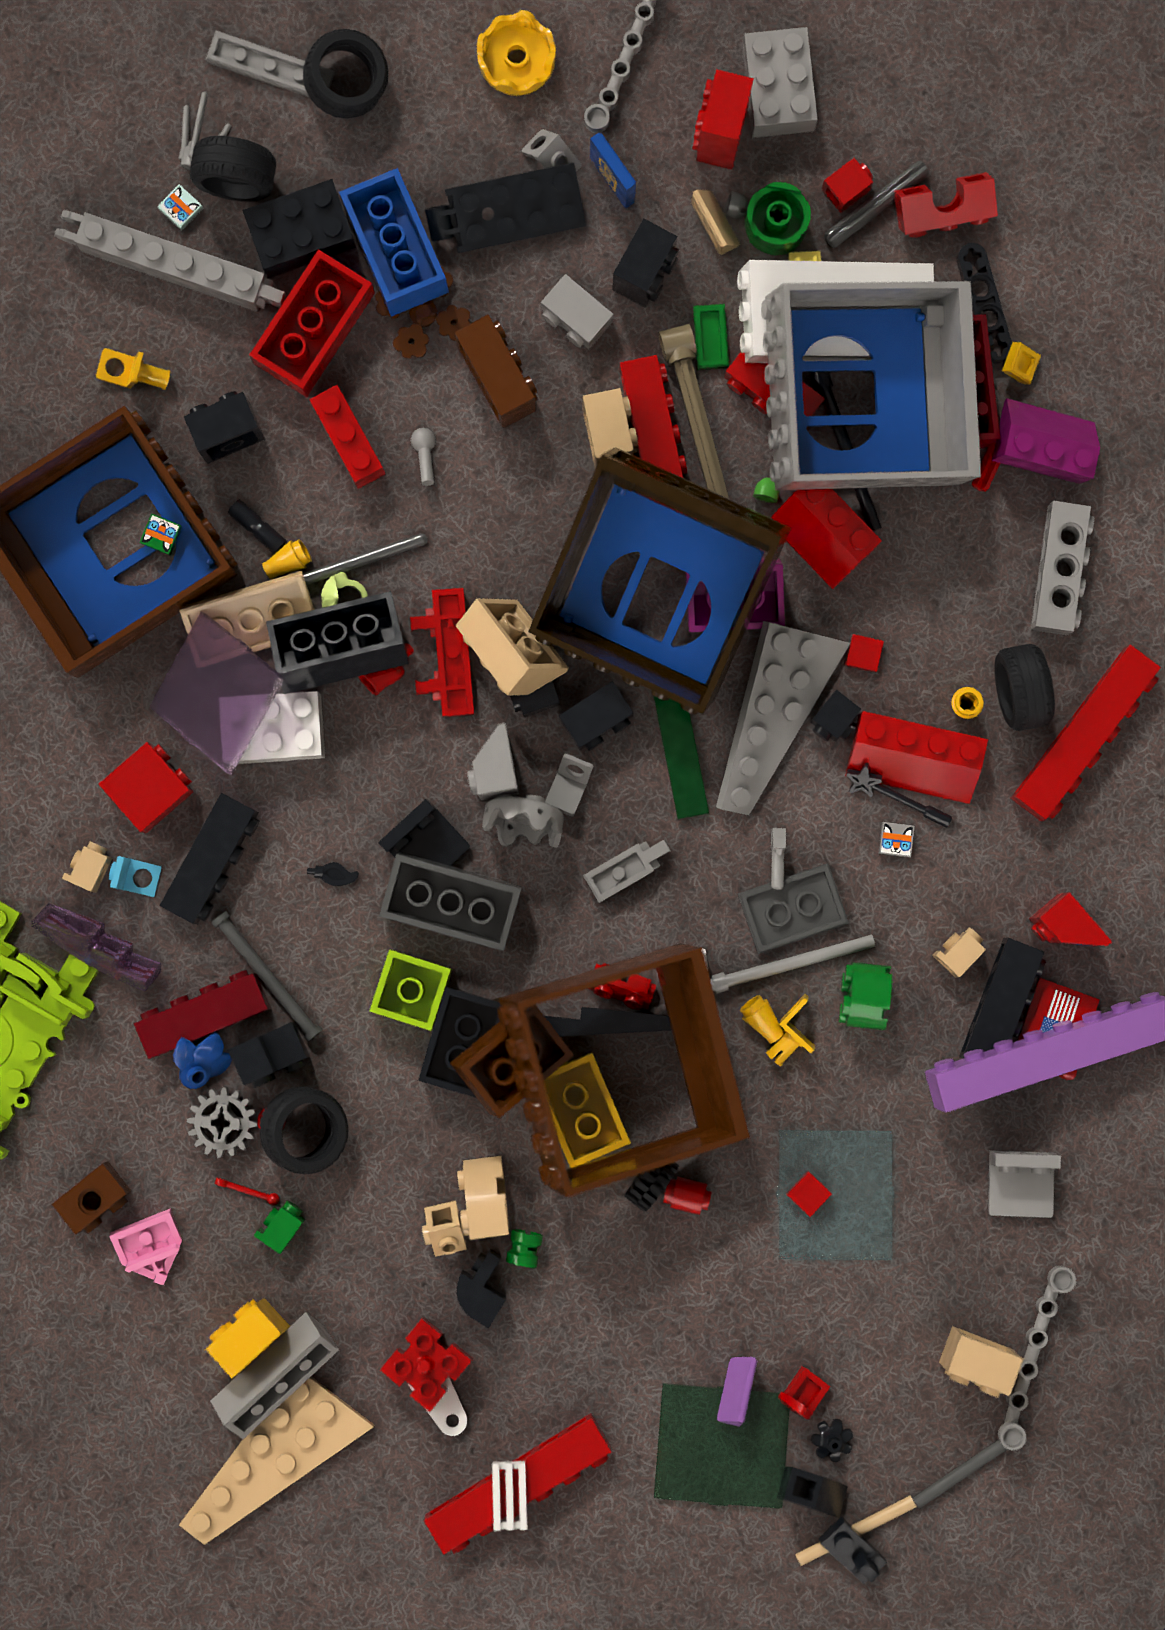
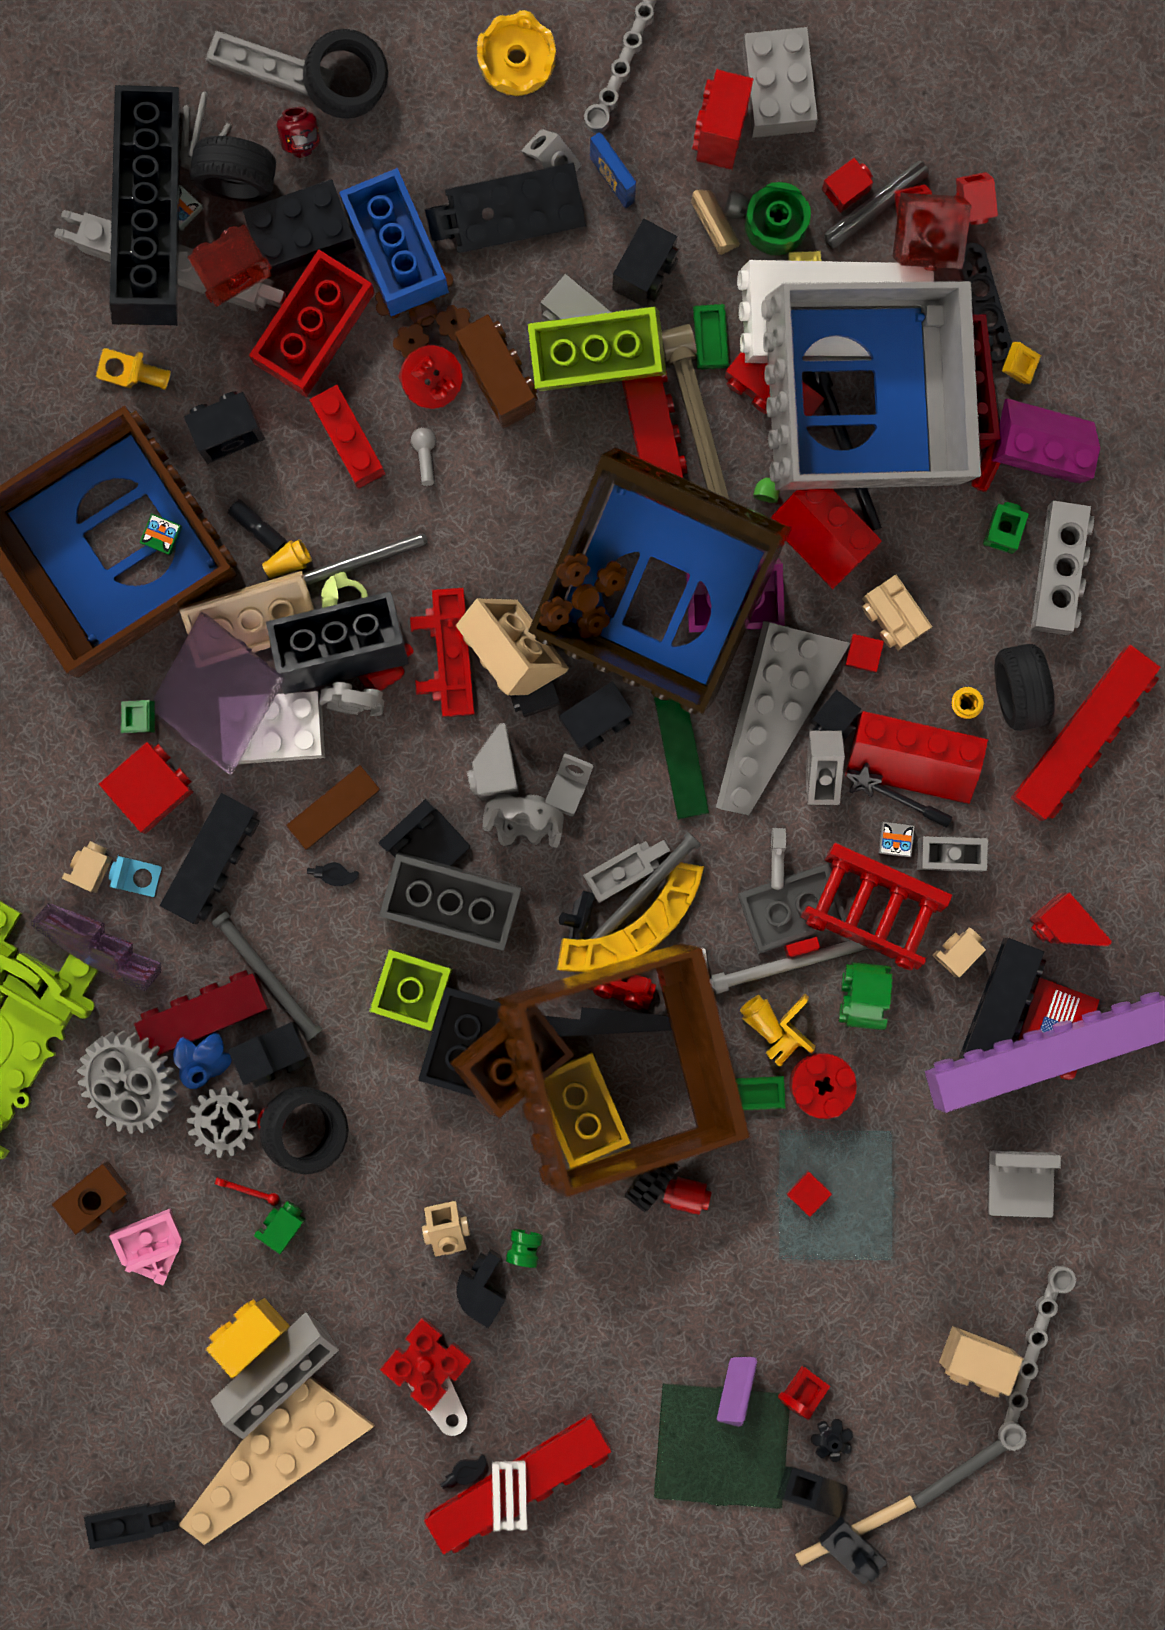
(127, 1082): none -> light grey gear
(127, 1524): none -> black hinge
(138, 716): none -> green tile
(145, 206): none -> black brick
(229, 265): none -> clear red brick
(298, 131): none -> dark red head
(333, 807): none -> reddish brown tile
(345, 700): none -> light grey plate
(421, 366): none -> red plate
(465, 1472): none -> black piece
(485, 1197): tan brick -> none
(580, 916): none -> black piece
(584, 597): none -> reddish brown plant
(597, 349): none -> lime brick
(607, 423): tan brick -> none
(643, 933): none -> yellow tile
(648, 886): none -> dark grey bar
(761, 1092): none -> green tile
(802, 947): none -> red tile
(824, 767): none -> light grey brick
(839, 1077): none -> red brick
(895, 613): none -> tan brick
(901, 887): none -> red fence
(931, 231): none -> clear red brick
(952, 854): none -> light grey brick
(1000, 540): none -> green brick

